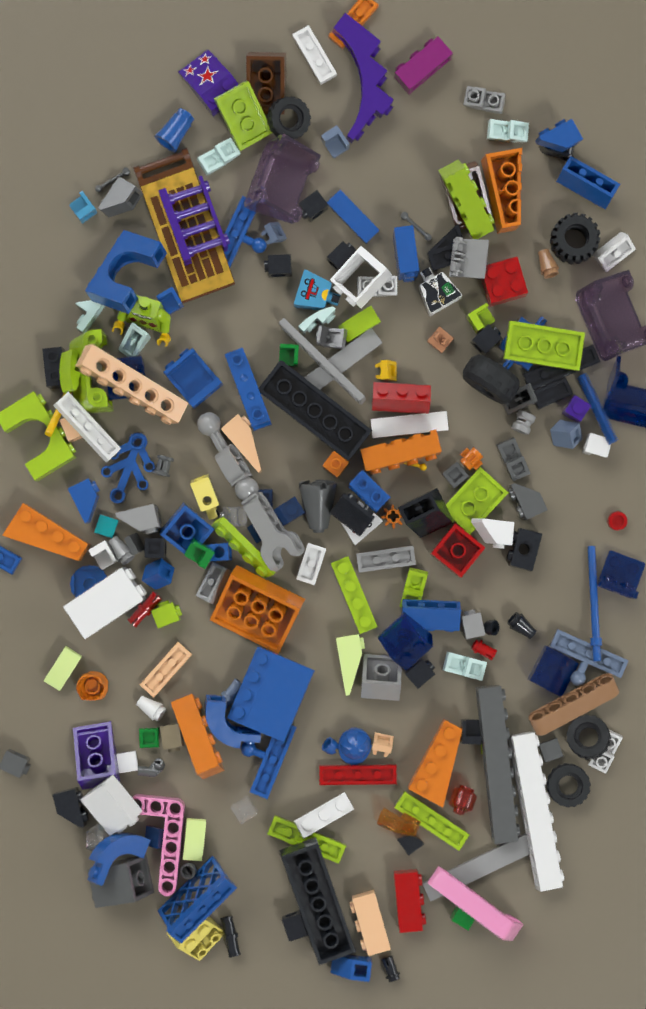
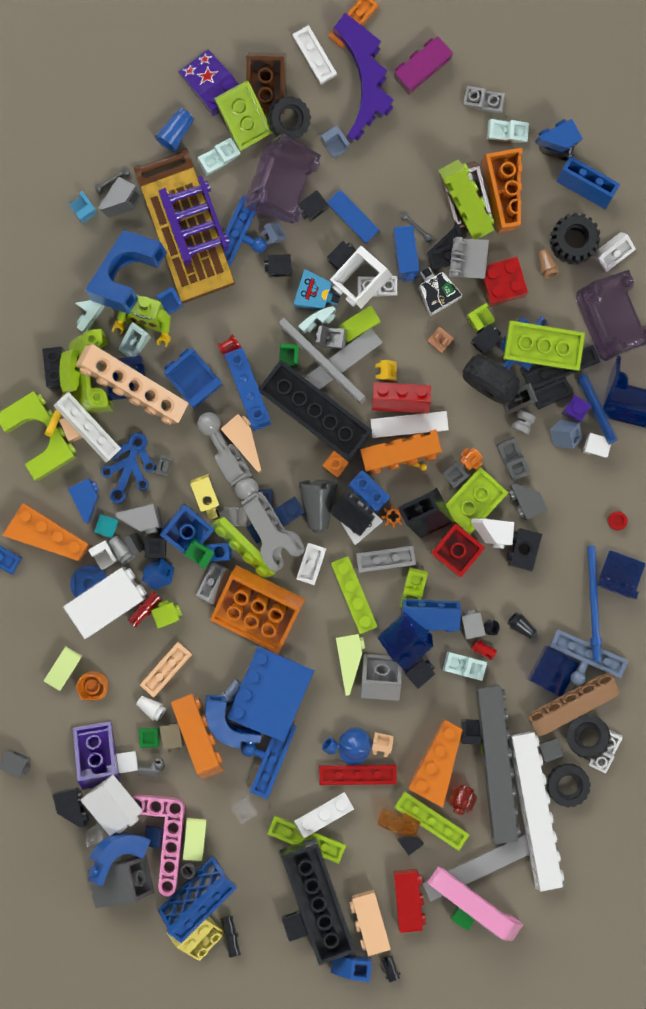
(232, 340): none -> red bush

